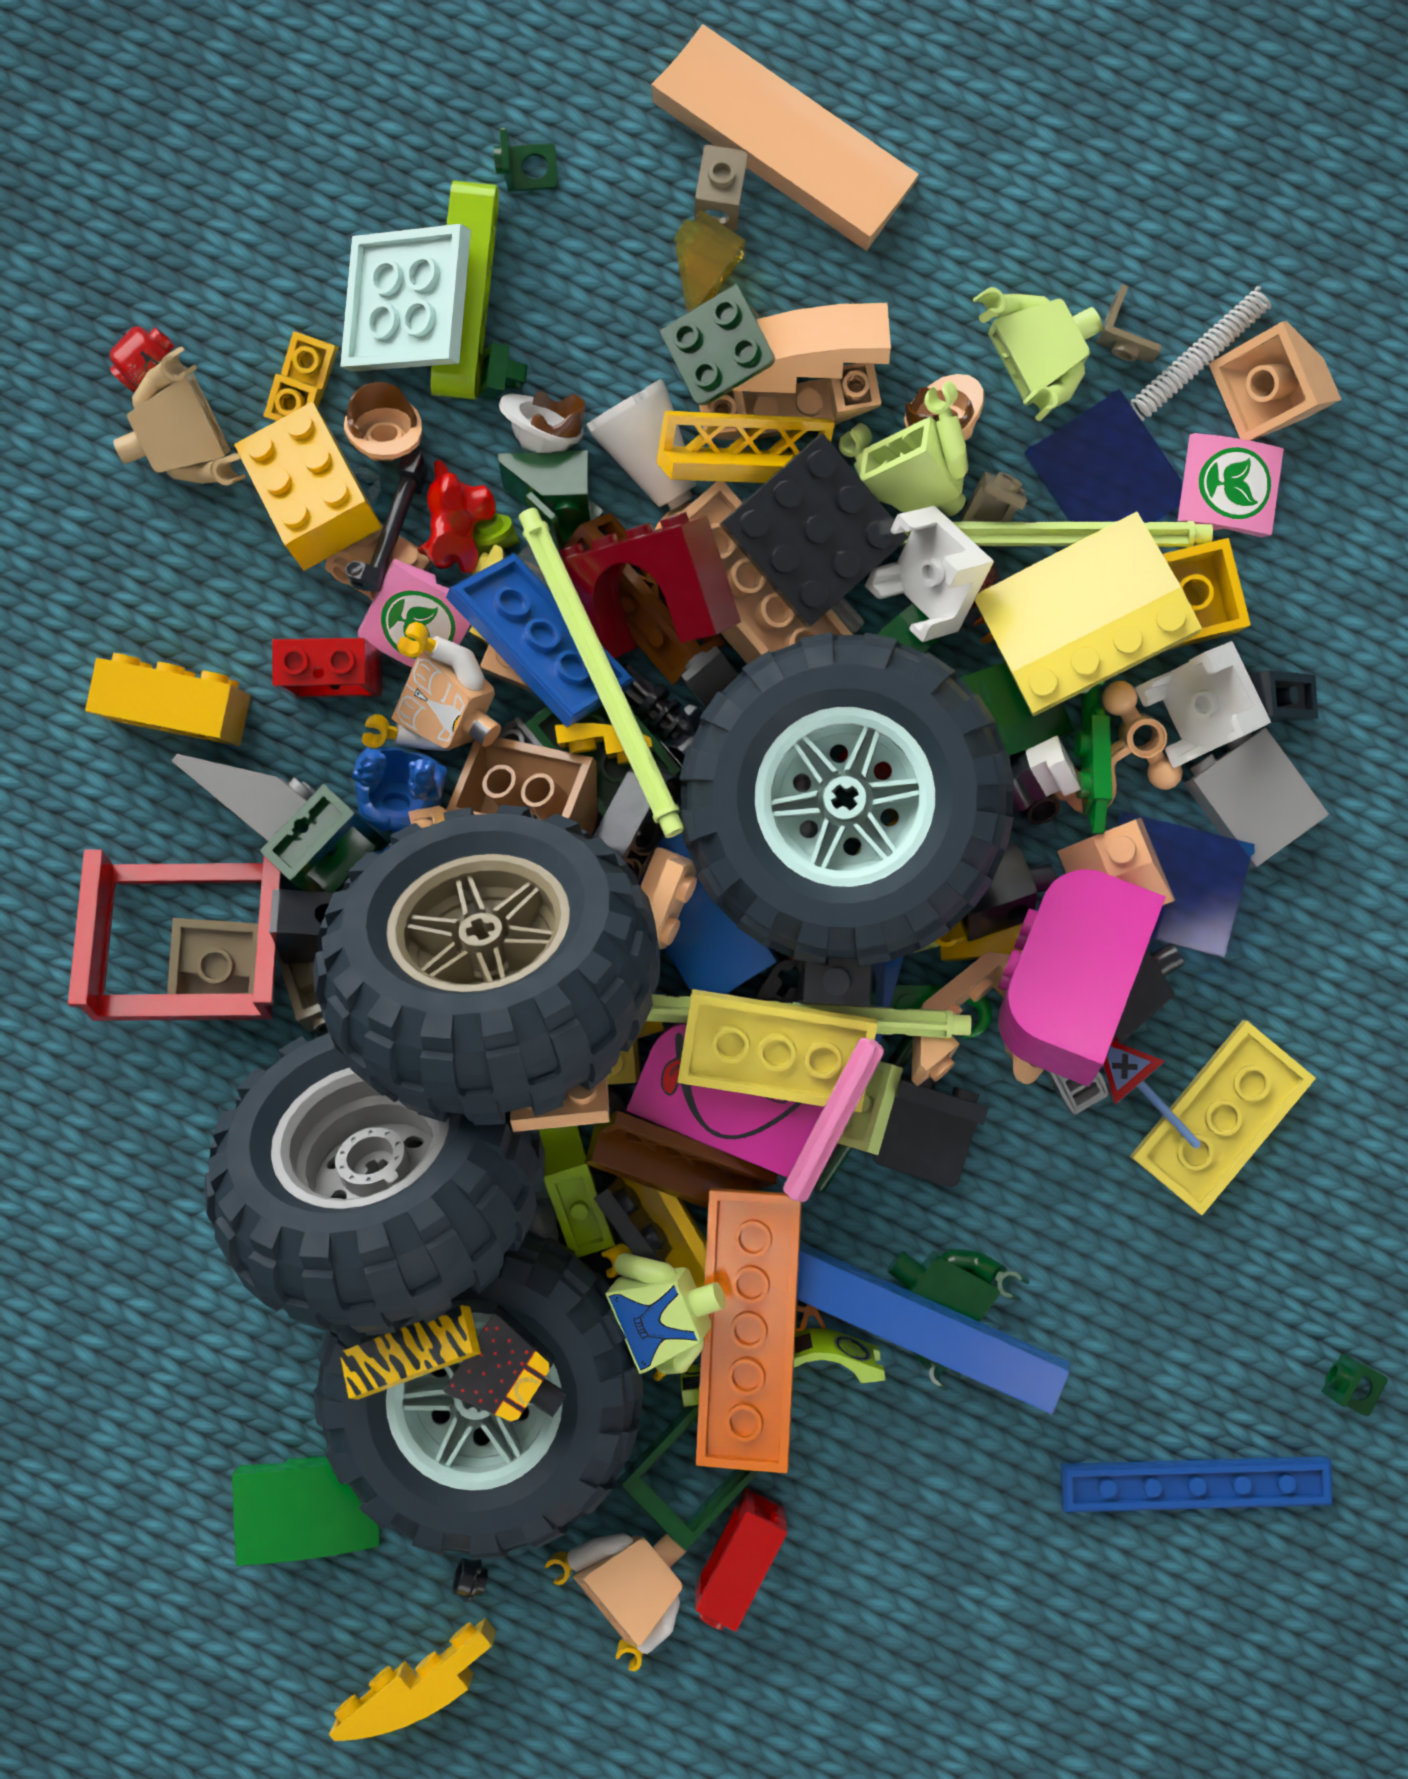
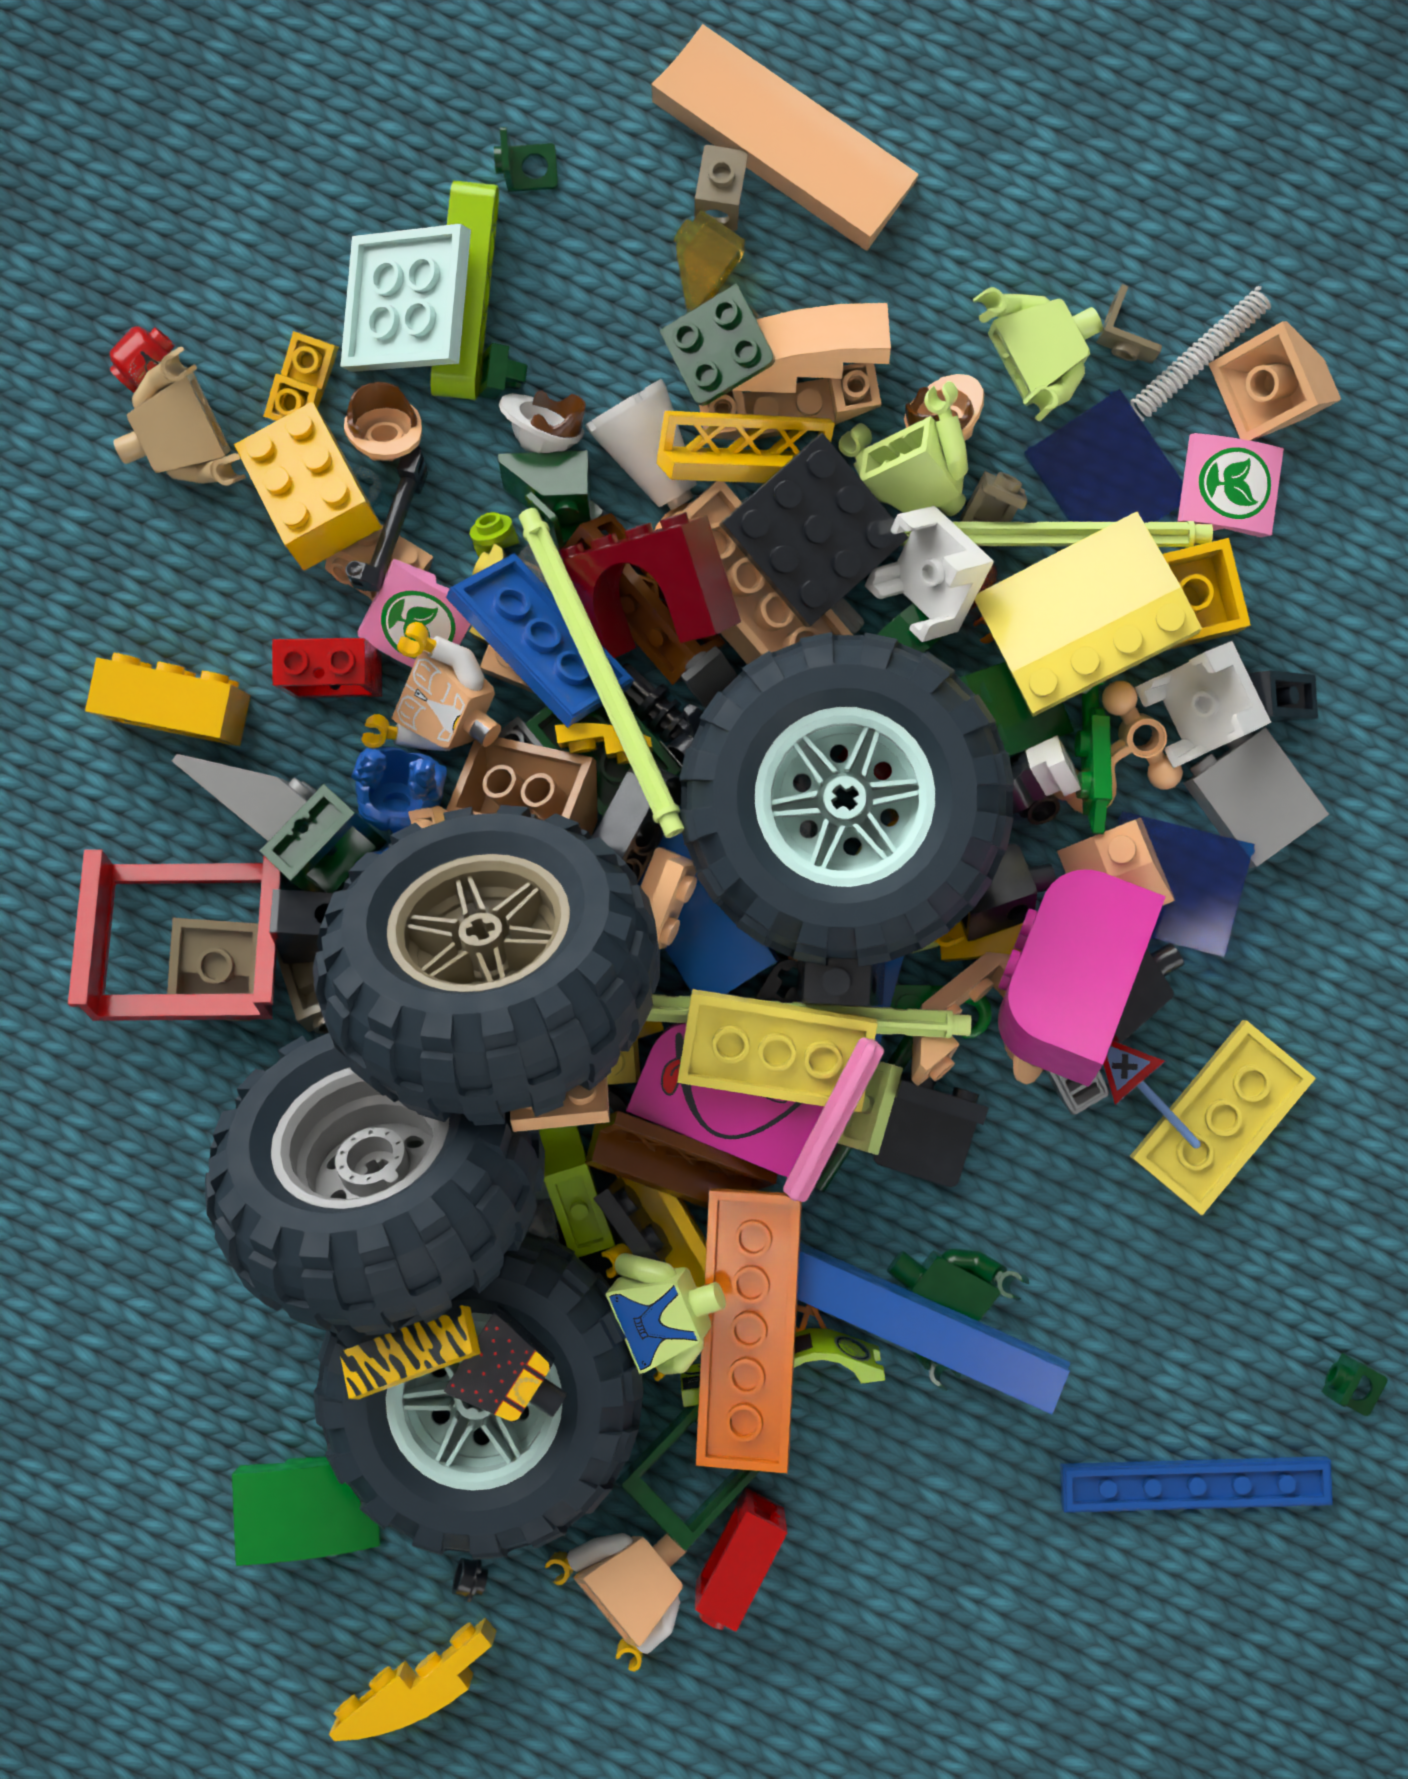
(453, 518): red animal -> none

